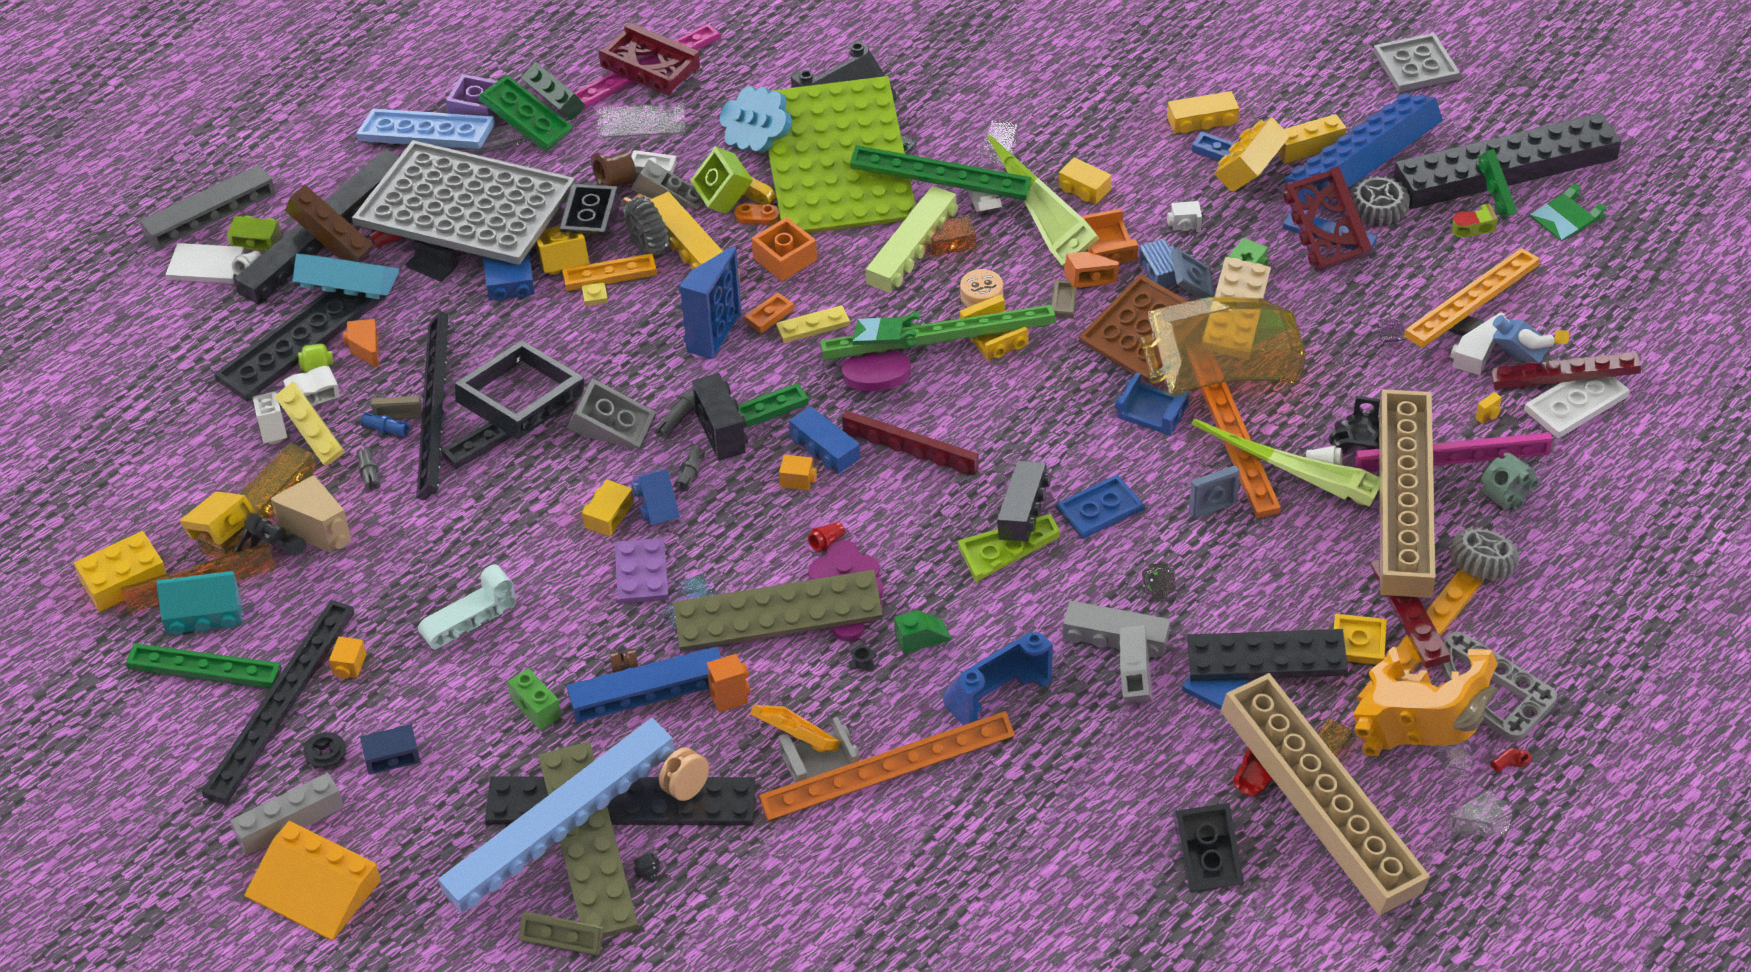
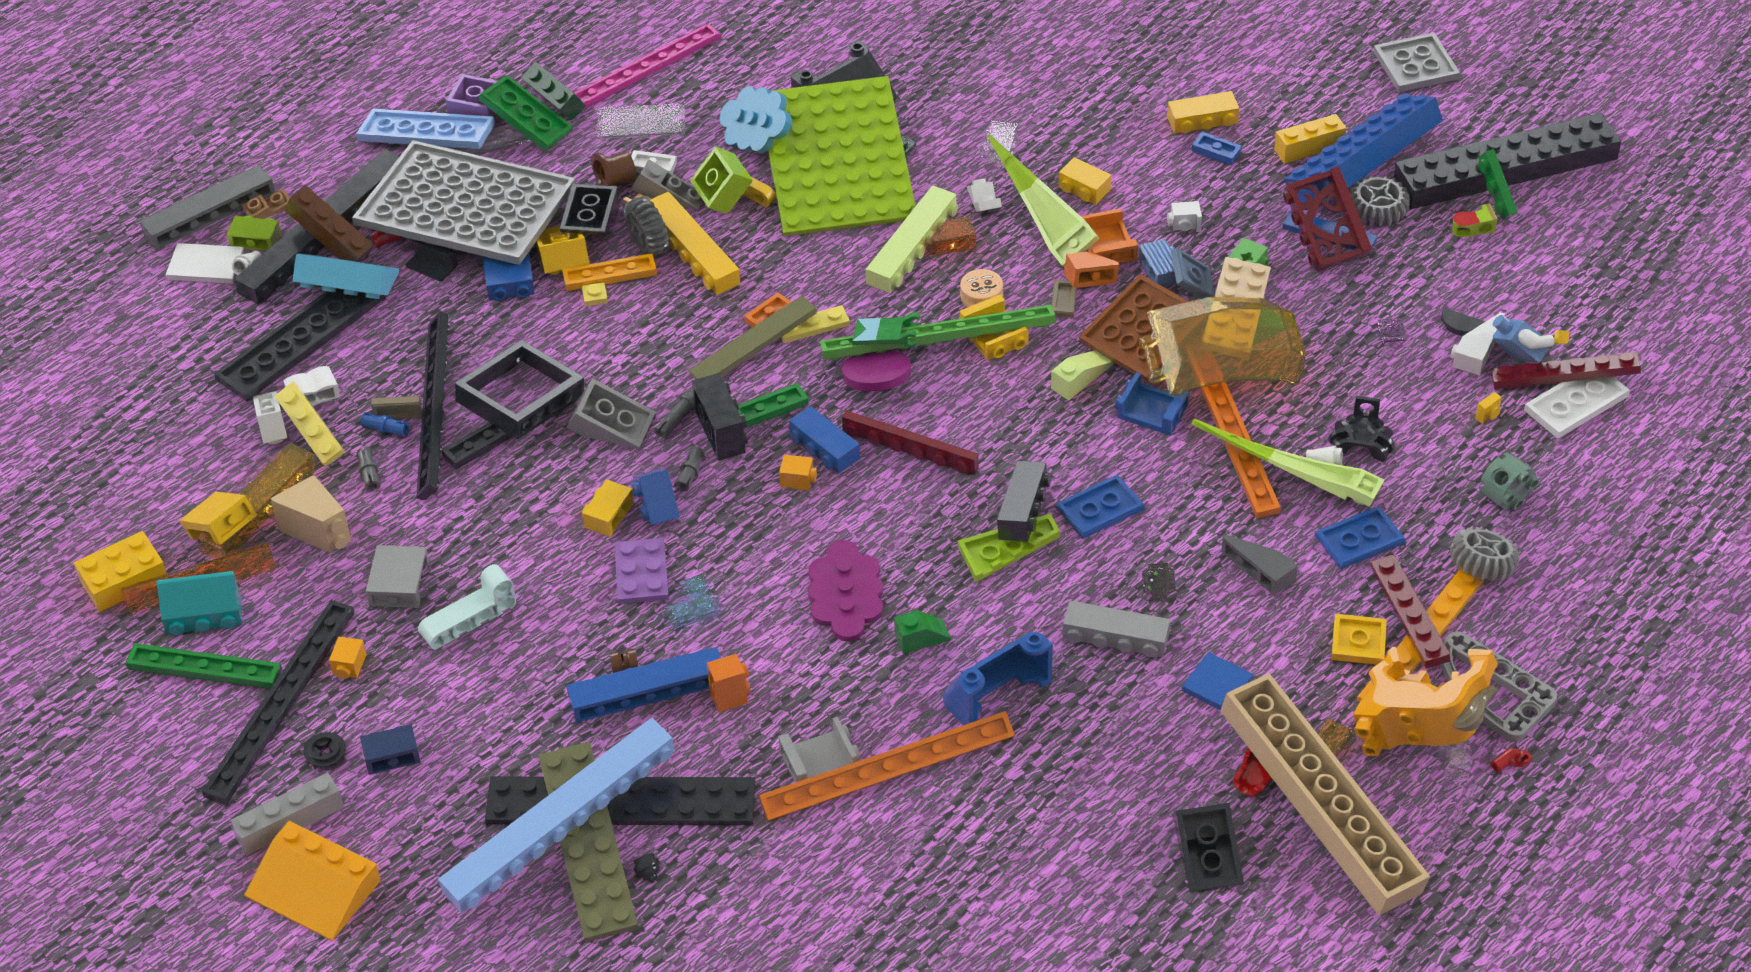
(263, 208): none -> medium nougat slope
(264, 530): black piece -> none
(314, 357): lime head -> none
(363, 340): orange slope -> none
(396, 576): none -> light grey panel
(534, 699): bright green brick -> none
(560, 933): olive tile -> none
(647, 42): dark red fence -> none
(684, 774): light nougat head -> none
(710, 303): blue slope -> none
(755, 339): none -> olive tile
(756, 214): orange plate -> none
(777, 610): olive plate -> none
(784, 249): orange brick -> none
(796, 726): light orange wing -> none
(824, 536): red cone -> none
(862, 652): black plate -> none
(940, 172): green plate -> none
(1078, 372): none -> yellowish green slope
(1135, 665): light grey slope -> none
(1214, 491): sand blue tile -> none
(1251, 154): yellow brick -> none
(1262, 563): none -> dark grey slope
(1273, 652): black plate -> none
(1360, 537): none -> blue tile
(1406, 494): tan brick -> none
(1471, 298): light orange plate -> none
(1471, 450): dark pink tile -> none
(1481, 816): clear slope -> none
(1564, 216): green flag -> none

